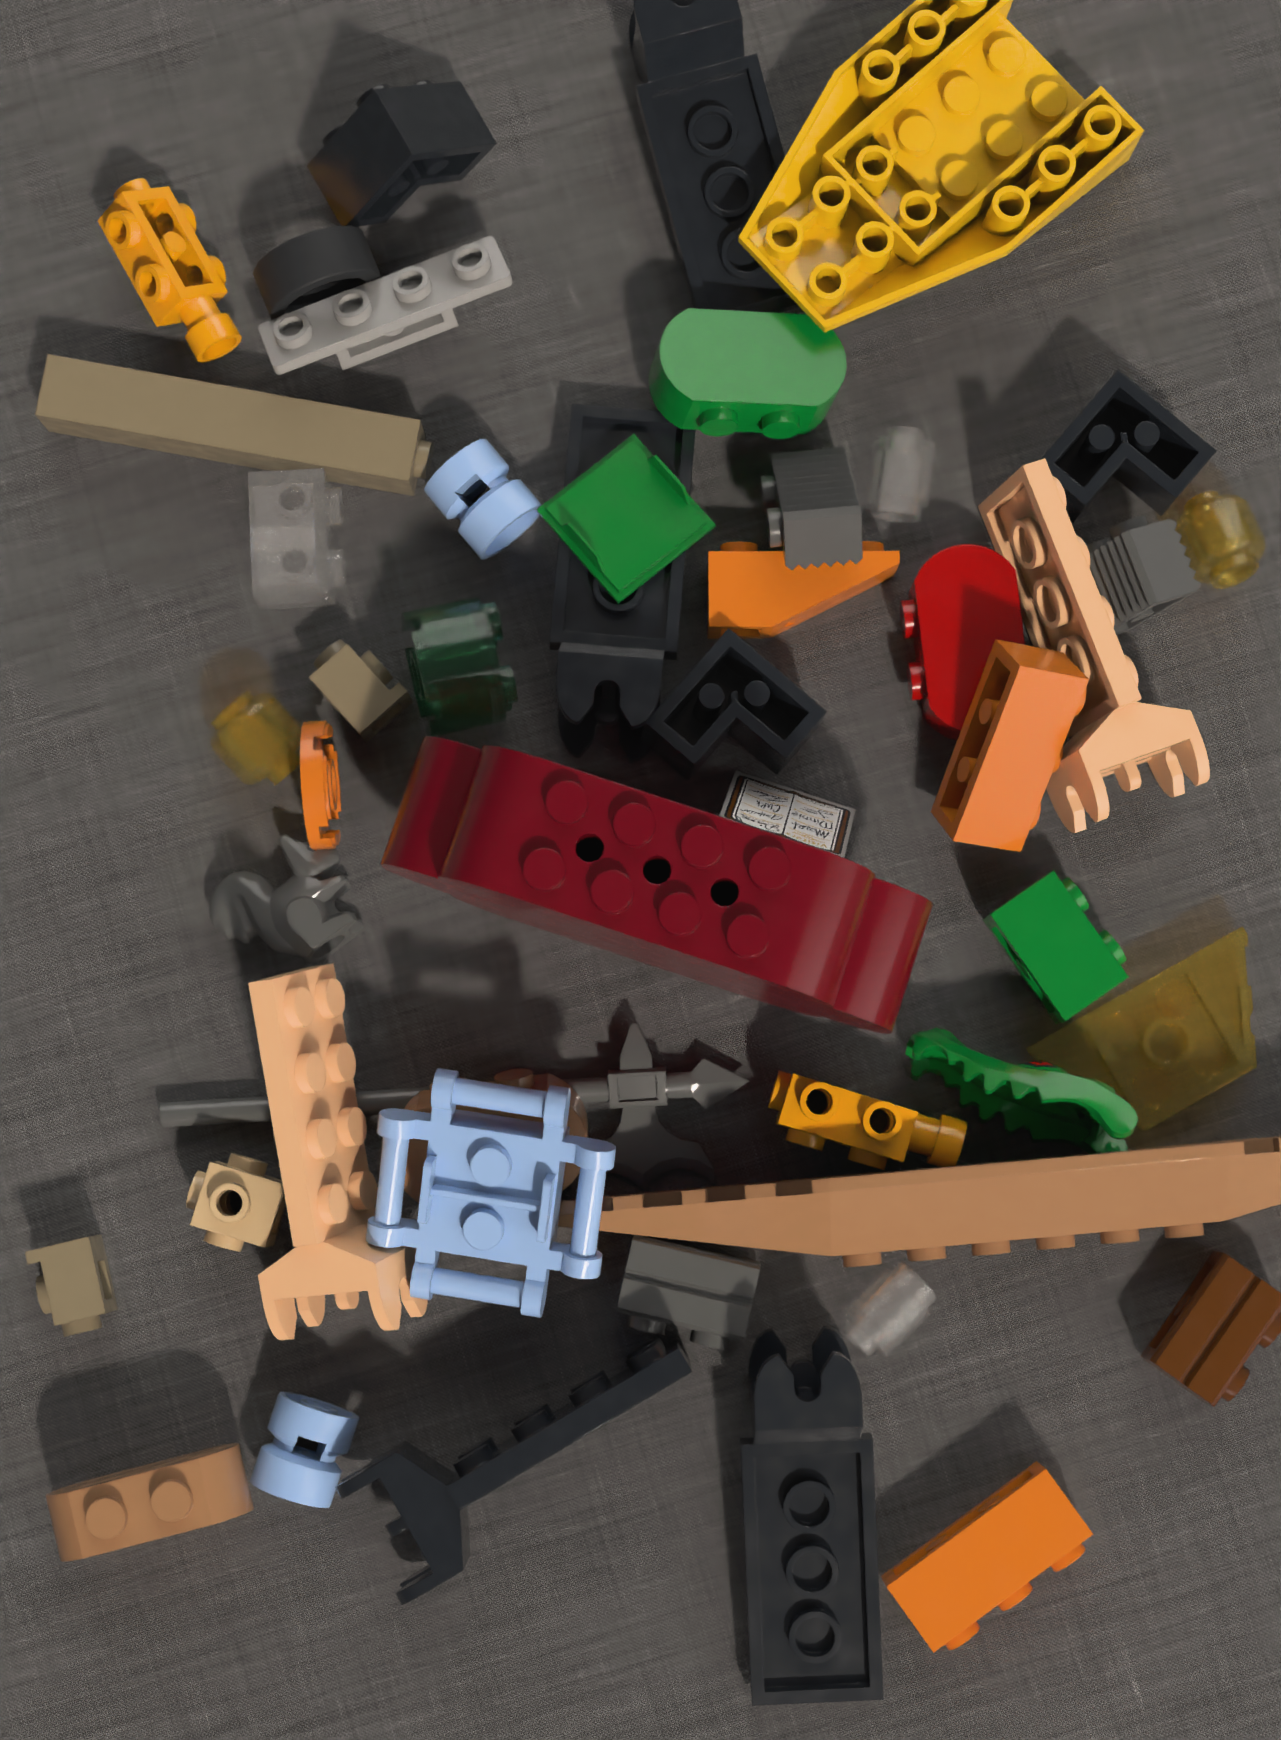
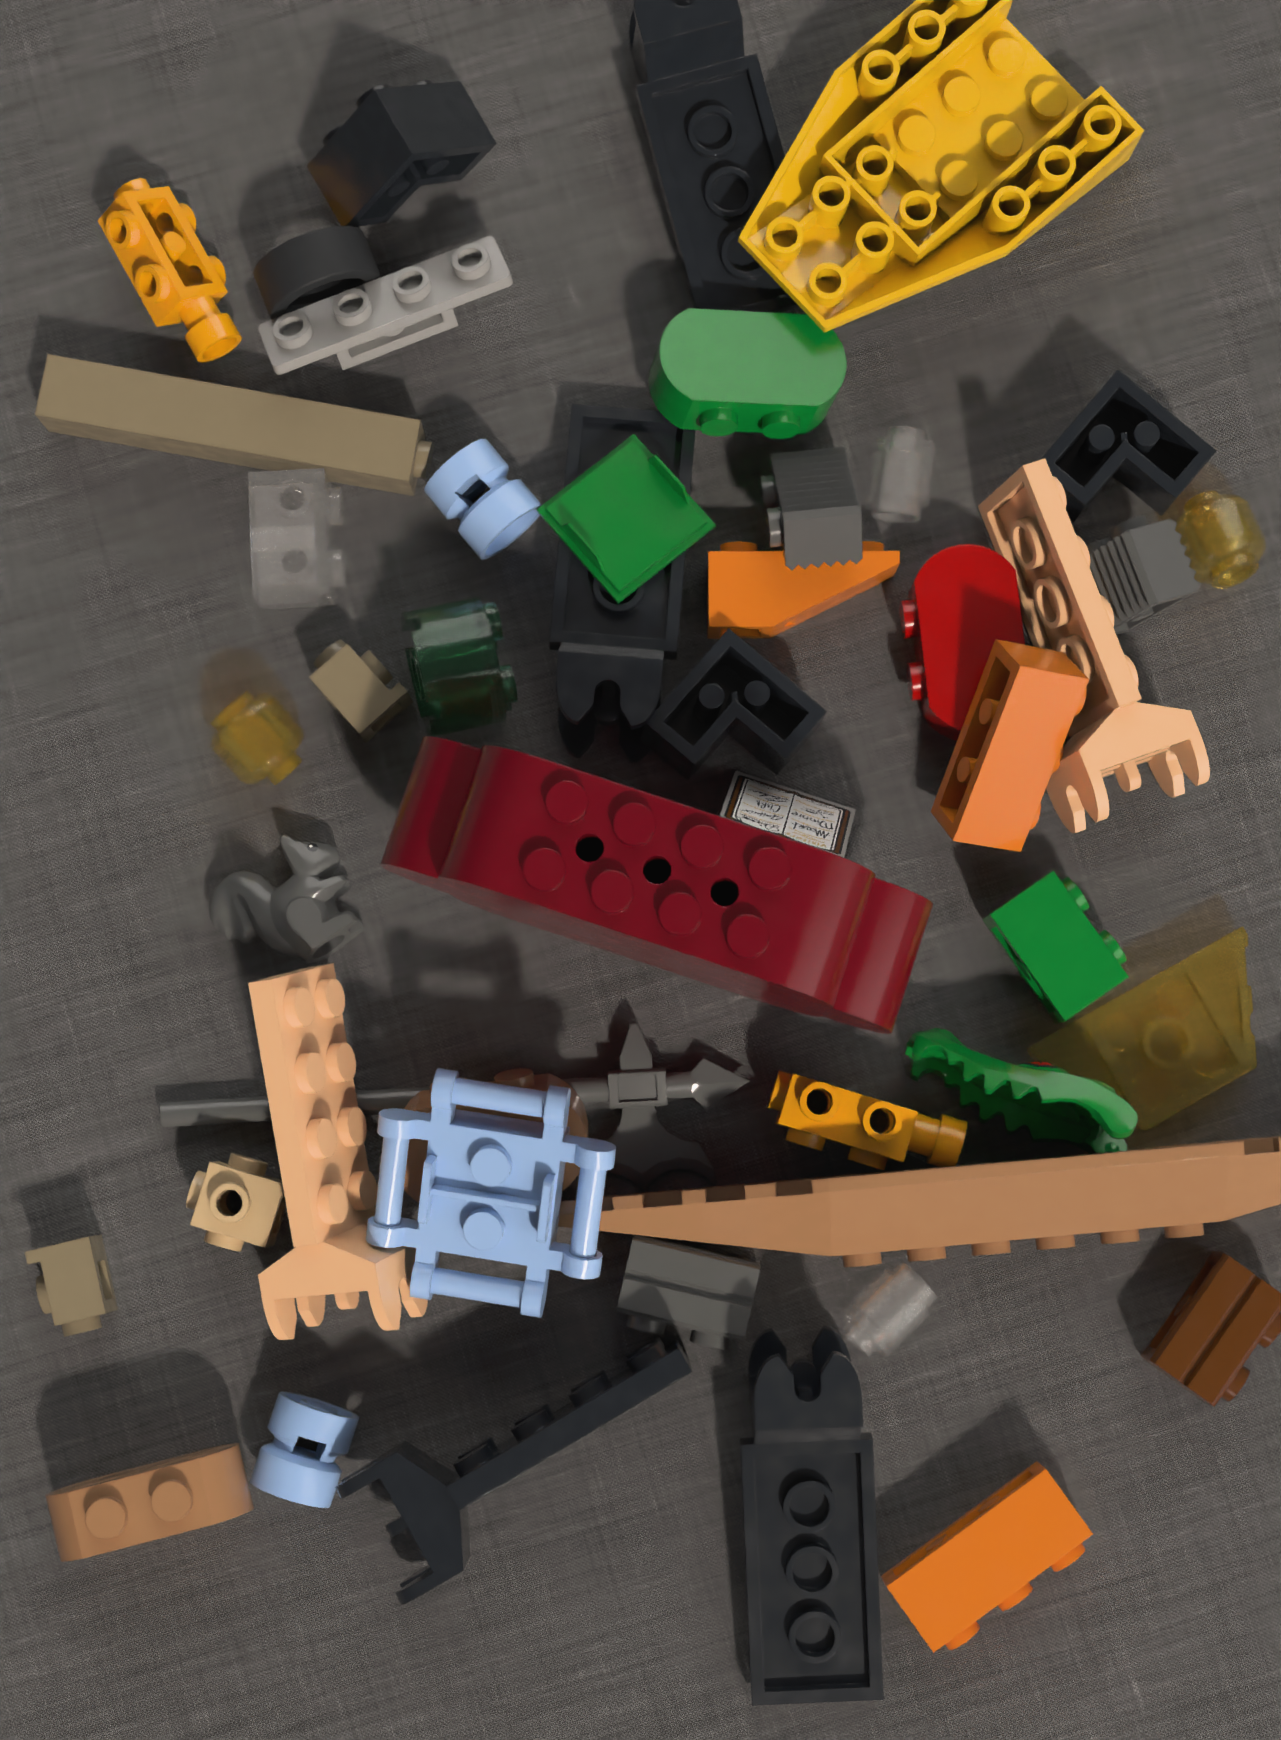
(319, 784): orange tile -> none

